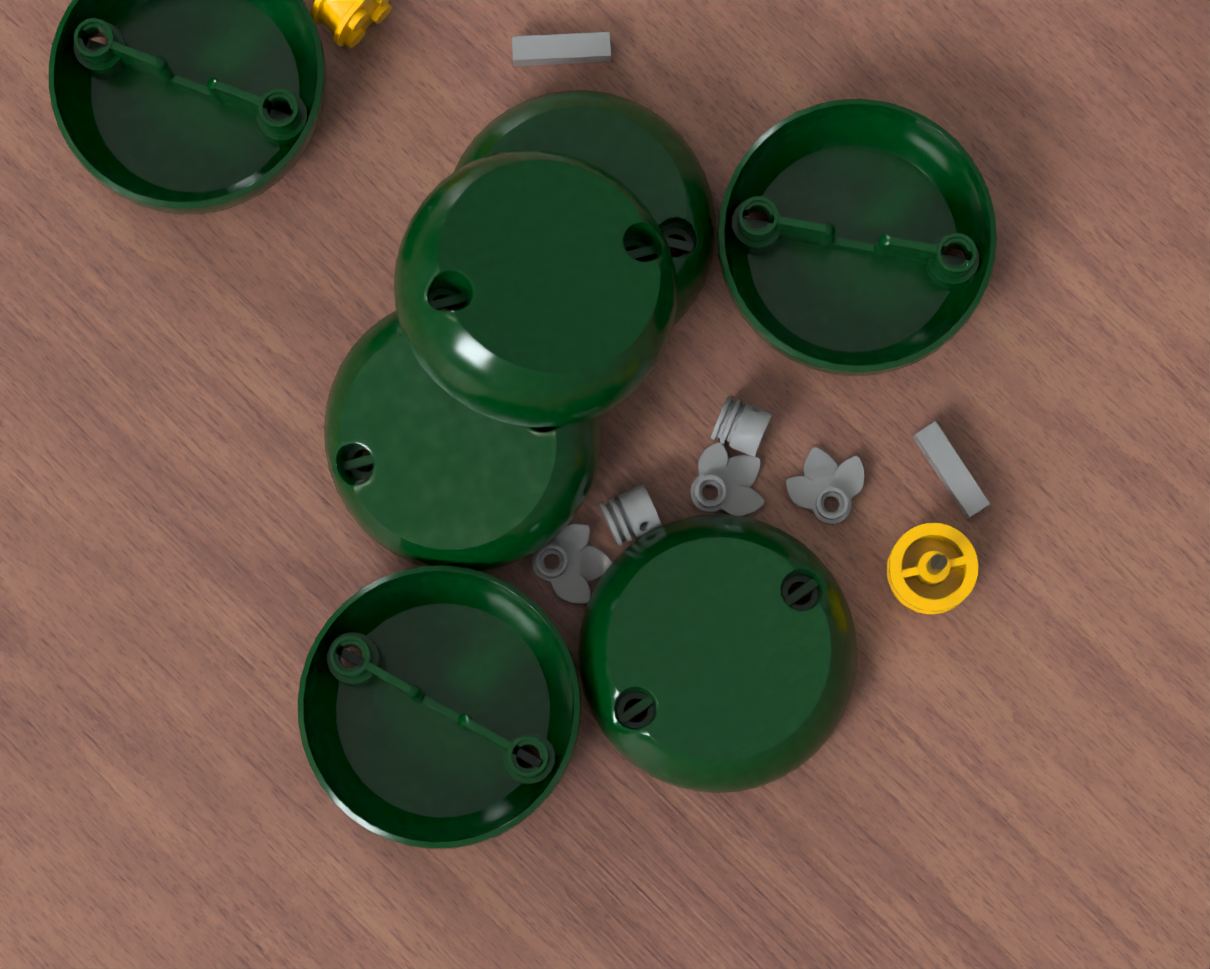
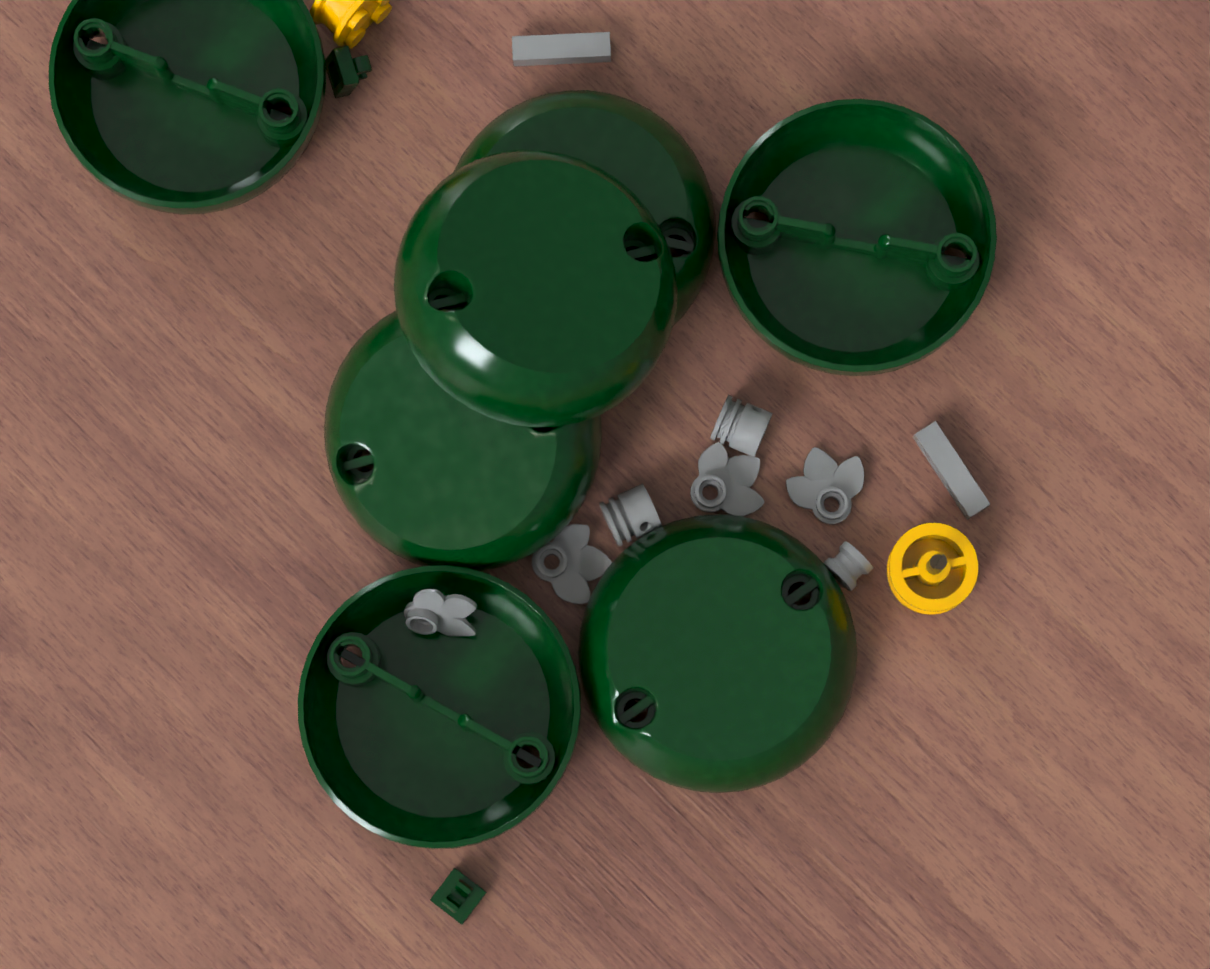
(346, 72): none -> dark green tile
(435, 612): none -> light grey plate
(458, 896): none -> dark green tile
(848, 566): none -> light grey wheel

